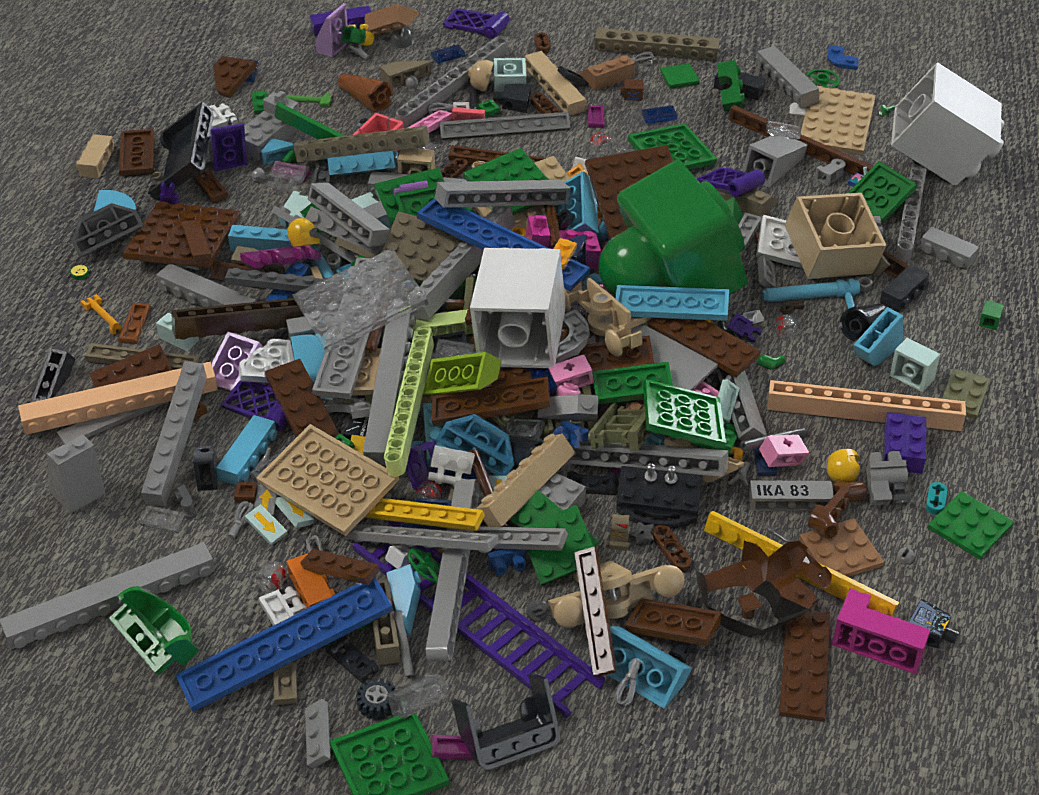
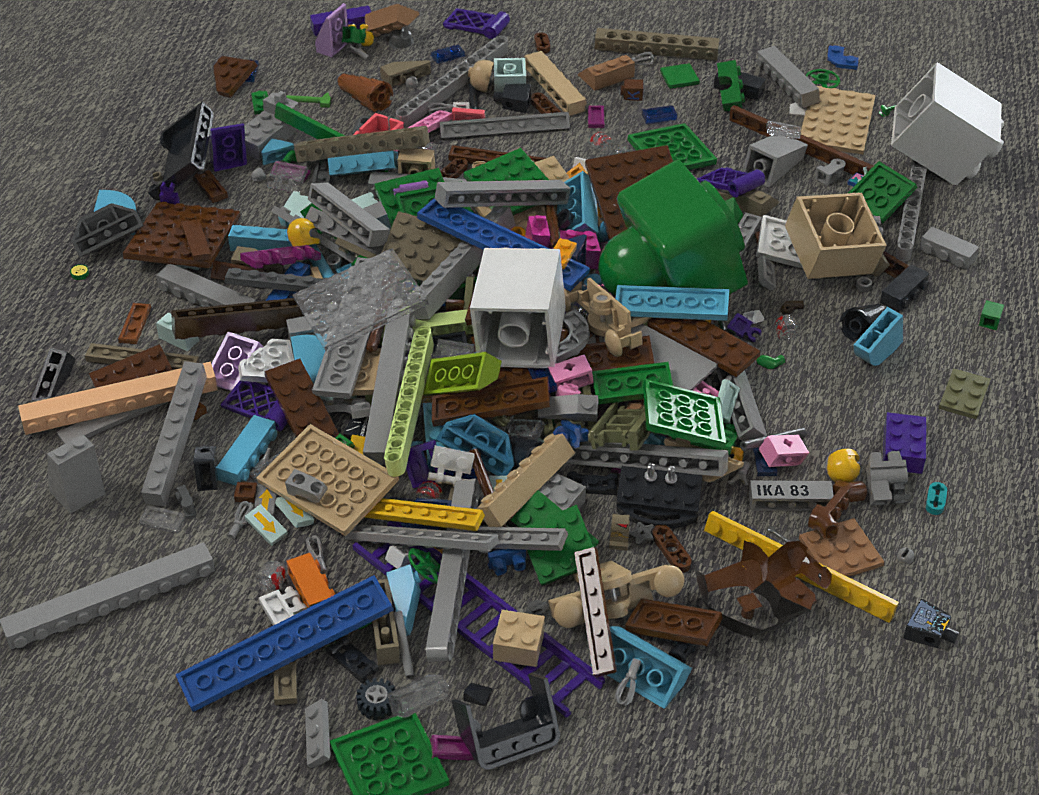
(95, 156): tan brick -> none
(95, 305): light orange hinge -> none
(137, 152): reddish brown plate -> none
(154, 629): green piece -> none
(222, 116): white plate -> none
(305, 486): none -> light grey leg
(340, 566): reddish brown plate -> none
(477, 694): none -> black slope
(490, 108): green plate -> none
(518, 638): none -> tan brick
(573, 76): black tile -> none
(805, 667): reddish brown plate -> none
(838, 288): medium azure cylinder -> none
(863, 404): light nougat brick -> none
(878, 634): dark pink hinge -> none
(914, 364): light aqua brick -> none
(970, 525): green plate -> none

